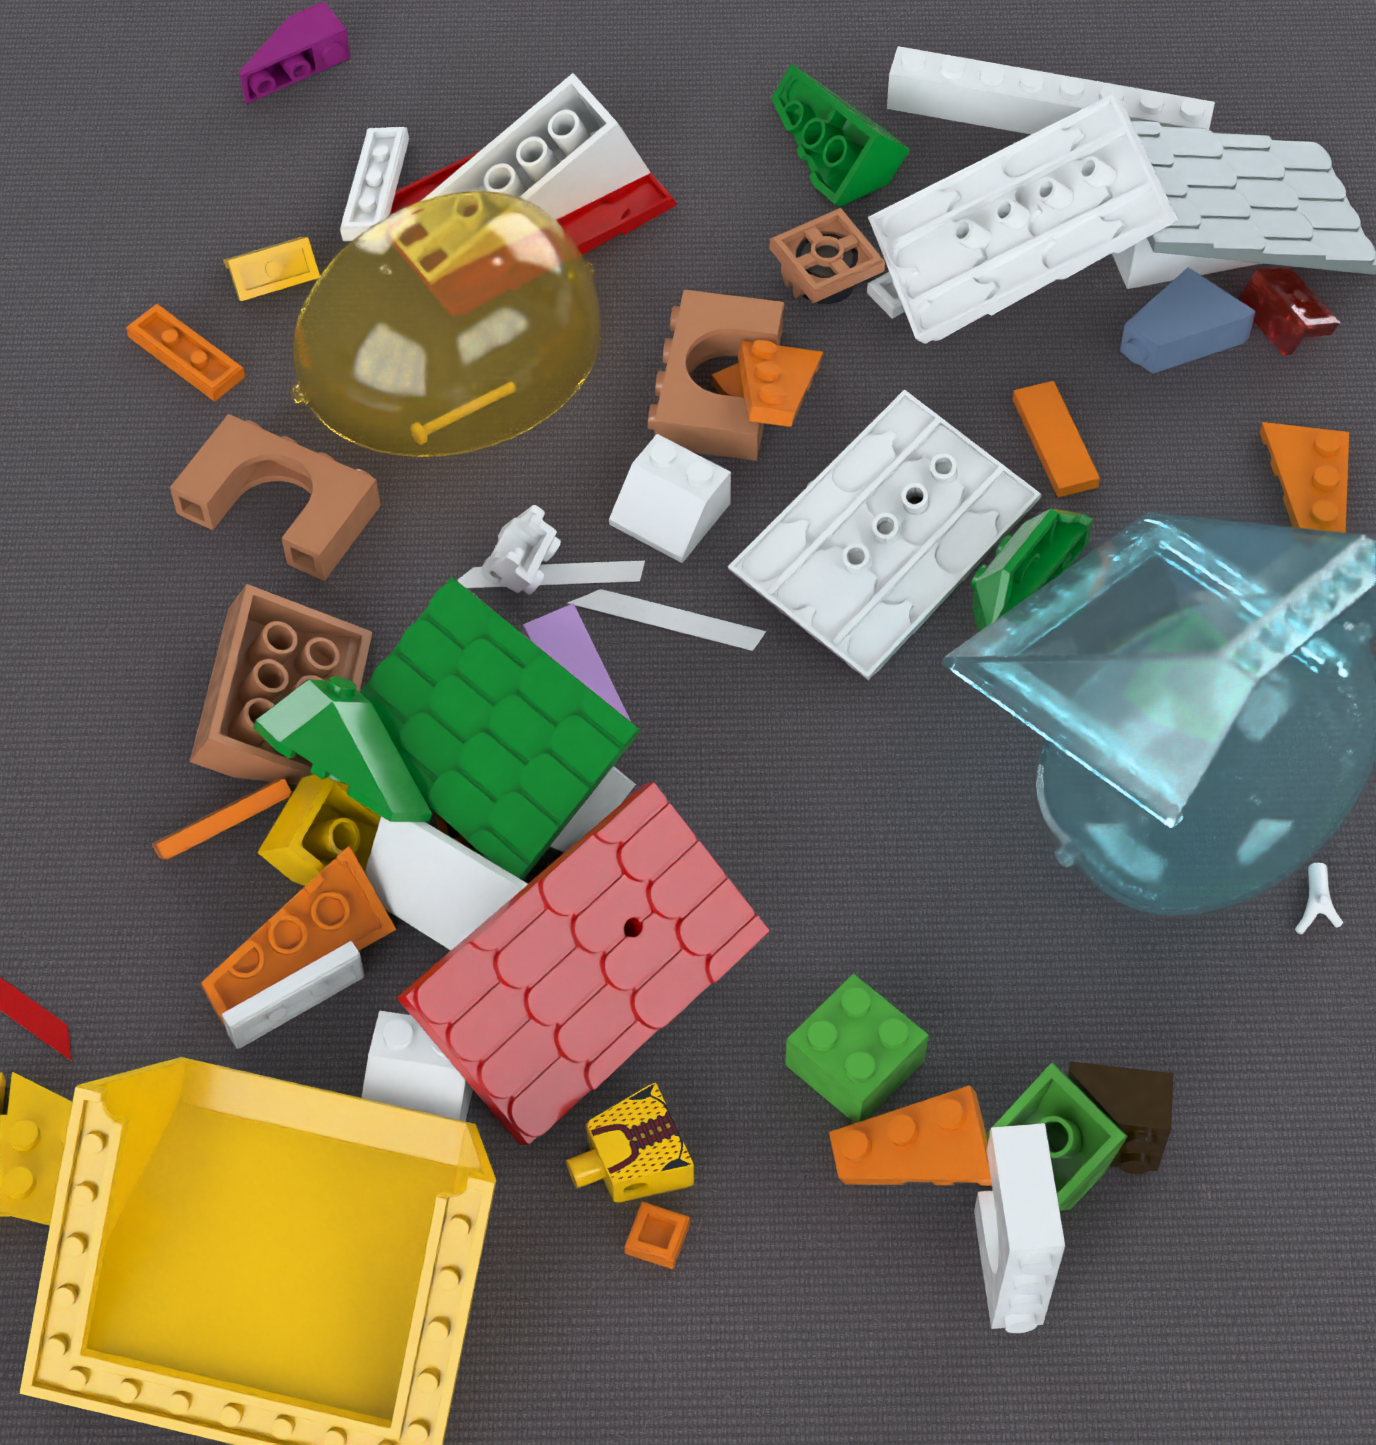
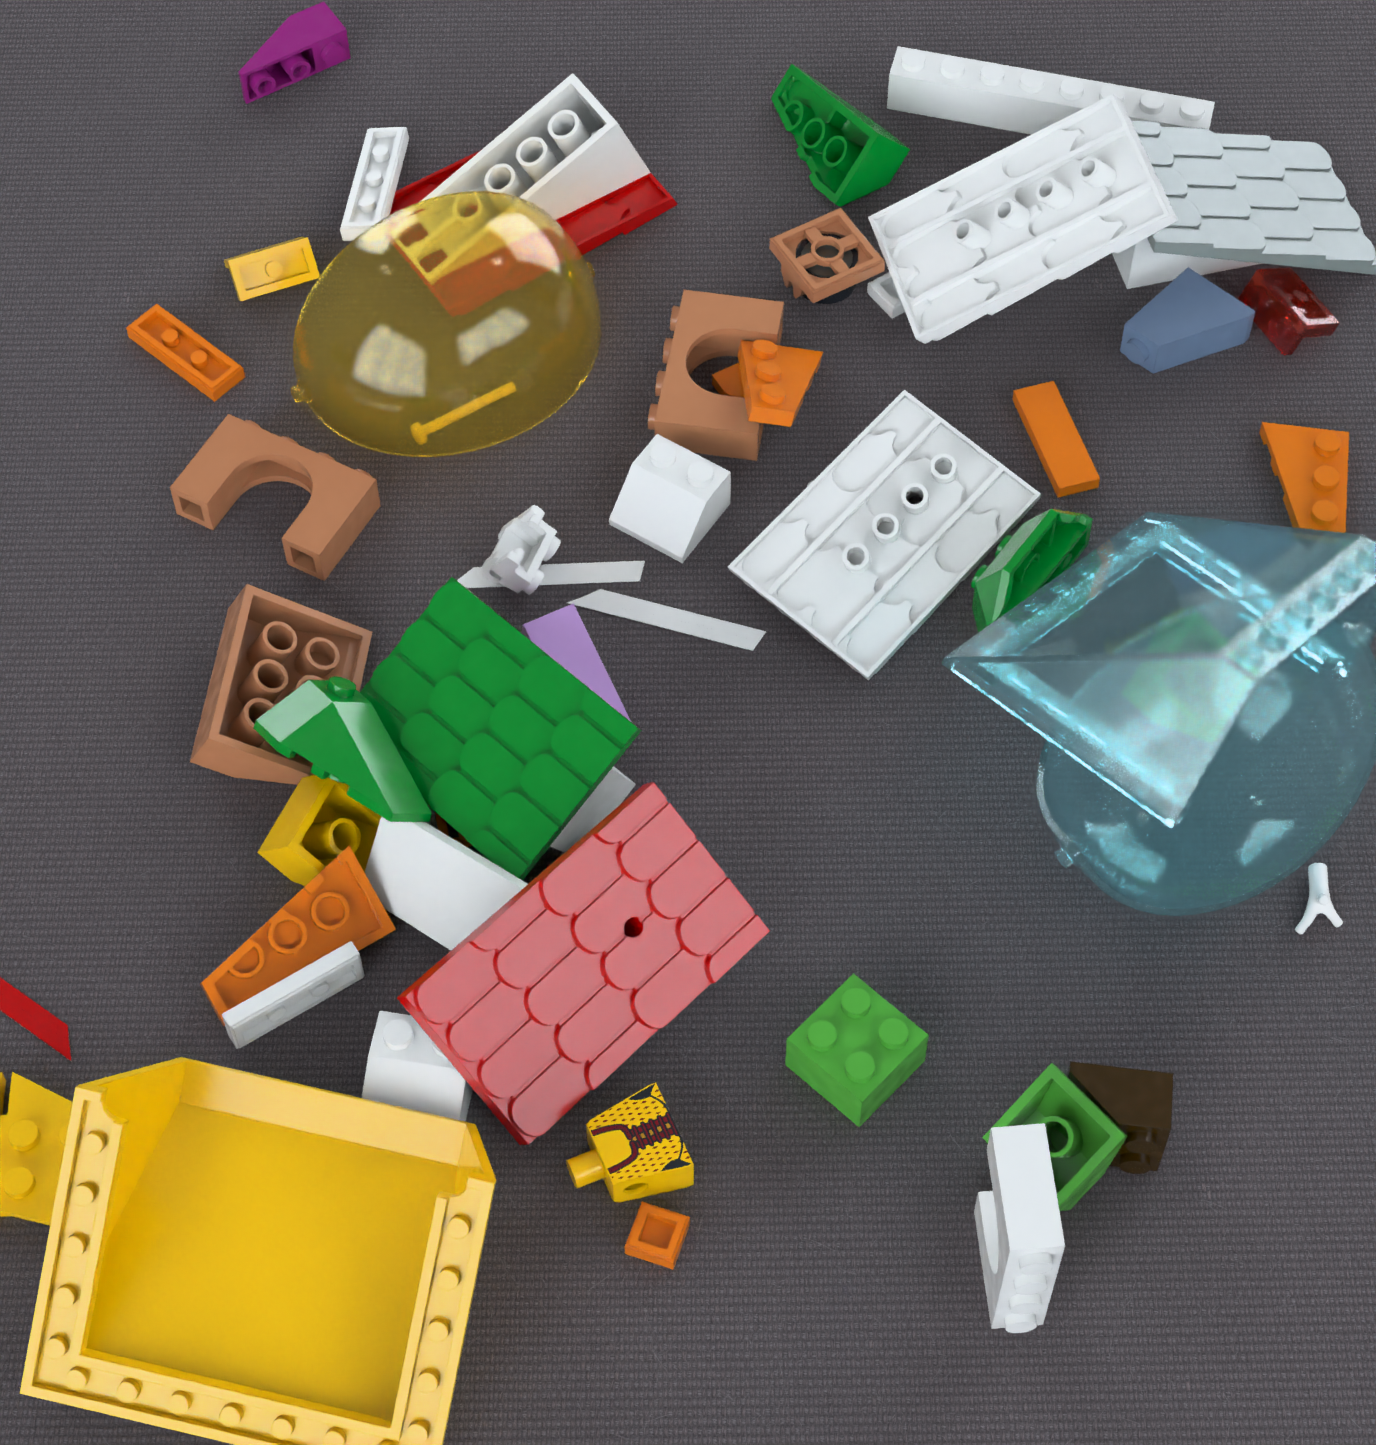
(222, 819): orange tile -> none
(923, 1142): orange wing -> none

